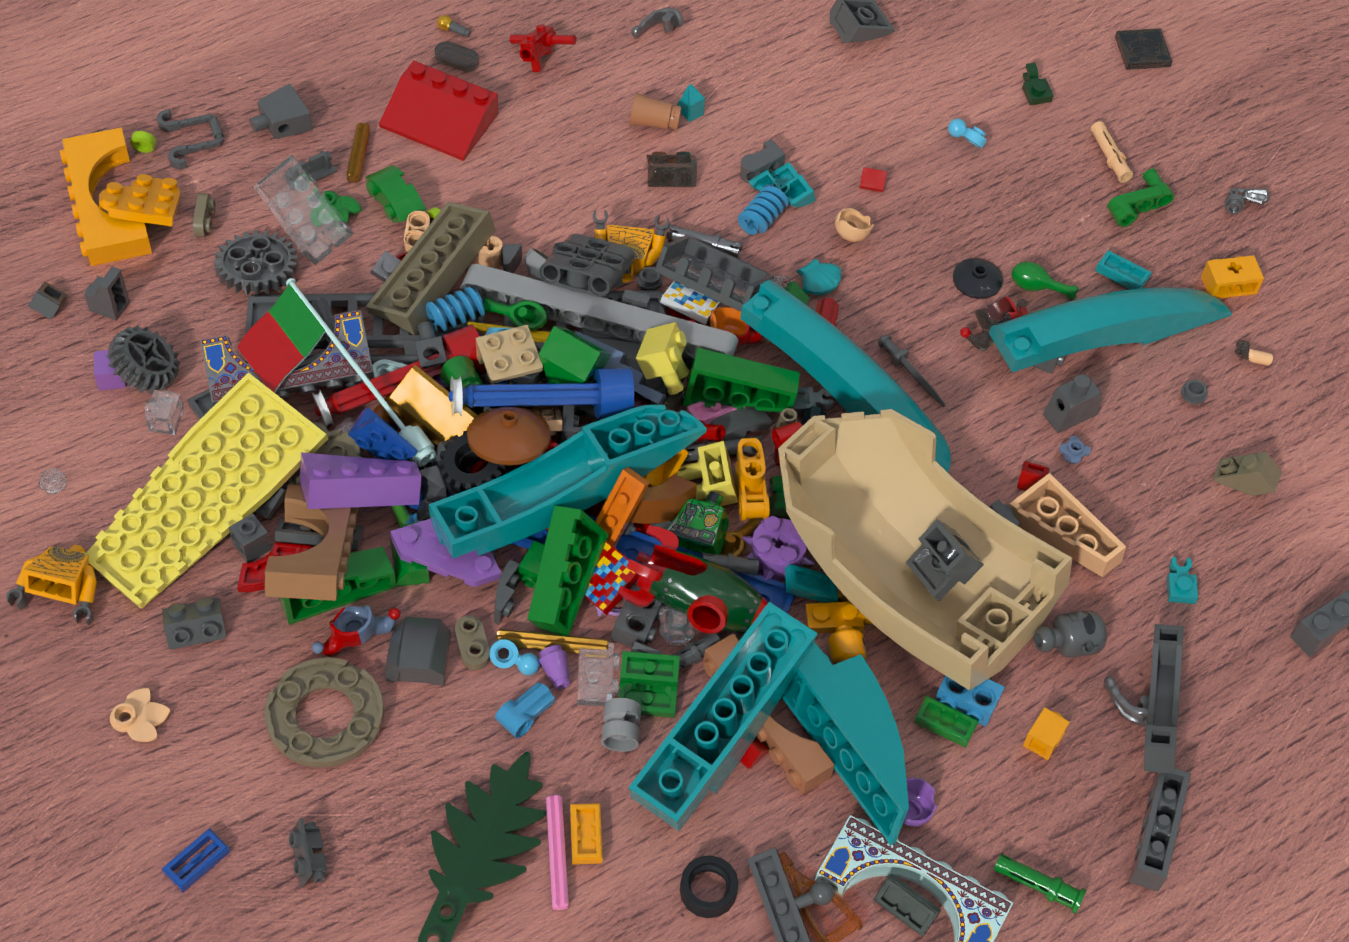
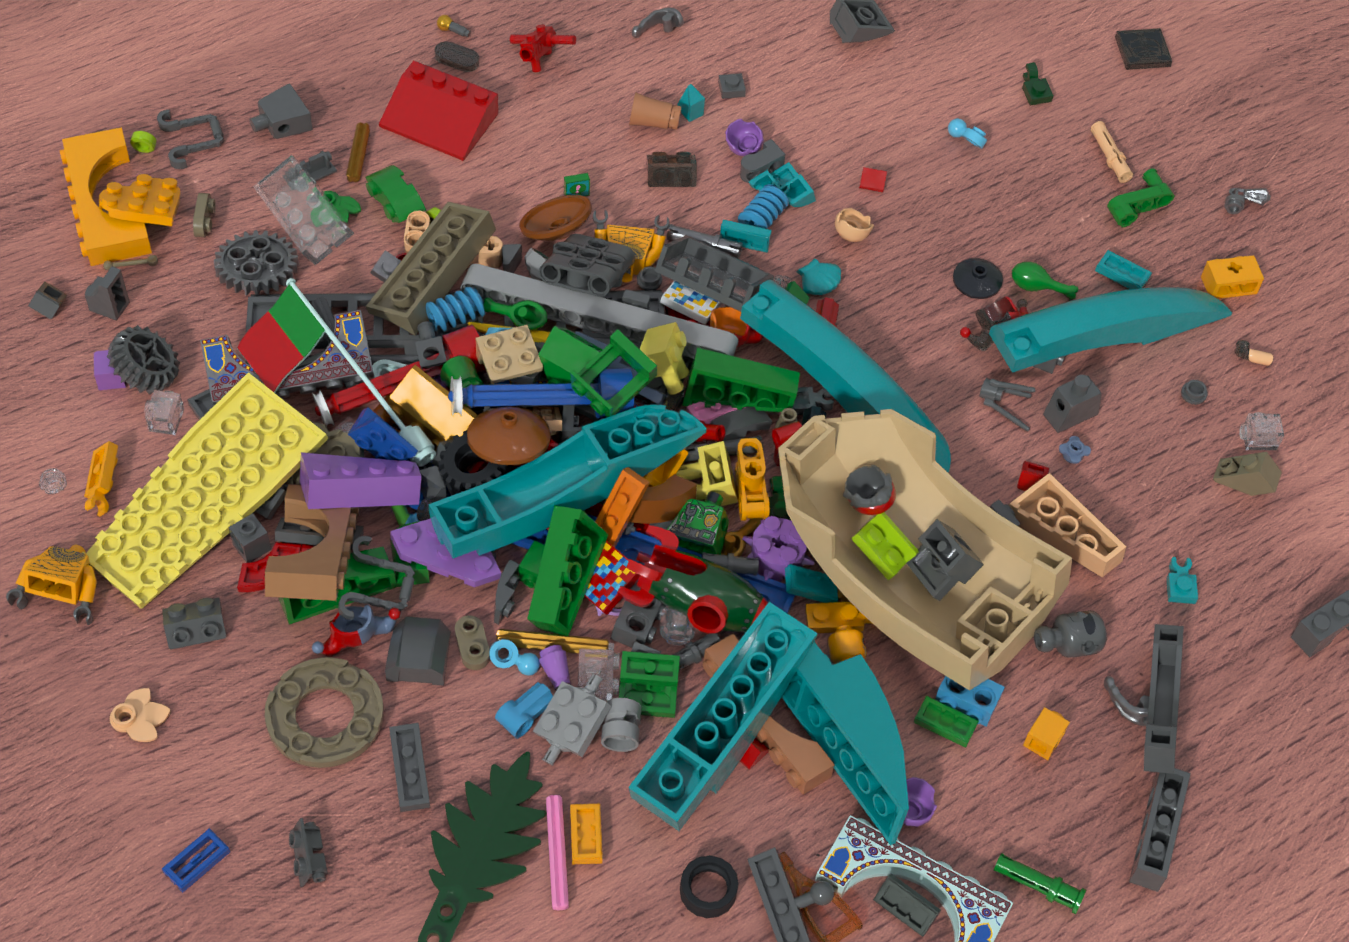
(100, 477): none -> light orange plate
(152, 260): none -> dark tan hinge
(406, 588): none -> dark grey piece
(409, 767): none -> dark grey plate
(556, 218): none -> dark orange dish
(572, 719): none -> light grey plate
(577, 185): none -> green tile
(618, 346): none -> green panel
(731, 86): none -> dark grey plate
(744, 137): none -> medium lavender hair
(751, 236): none -> teal plate
(870, 490): none -> dark grey hair
(885, 545): none -> lime bracket
(900, 358): dark grey sword -> none
(994, 390): none -> dark grey plant
(1262, 431): none -> clear brick

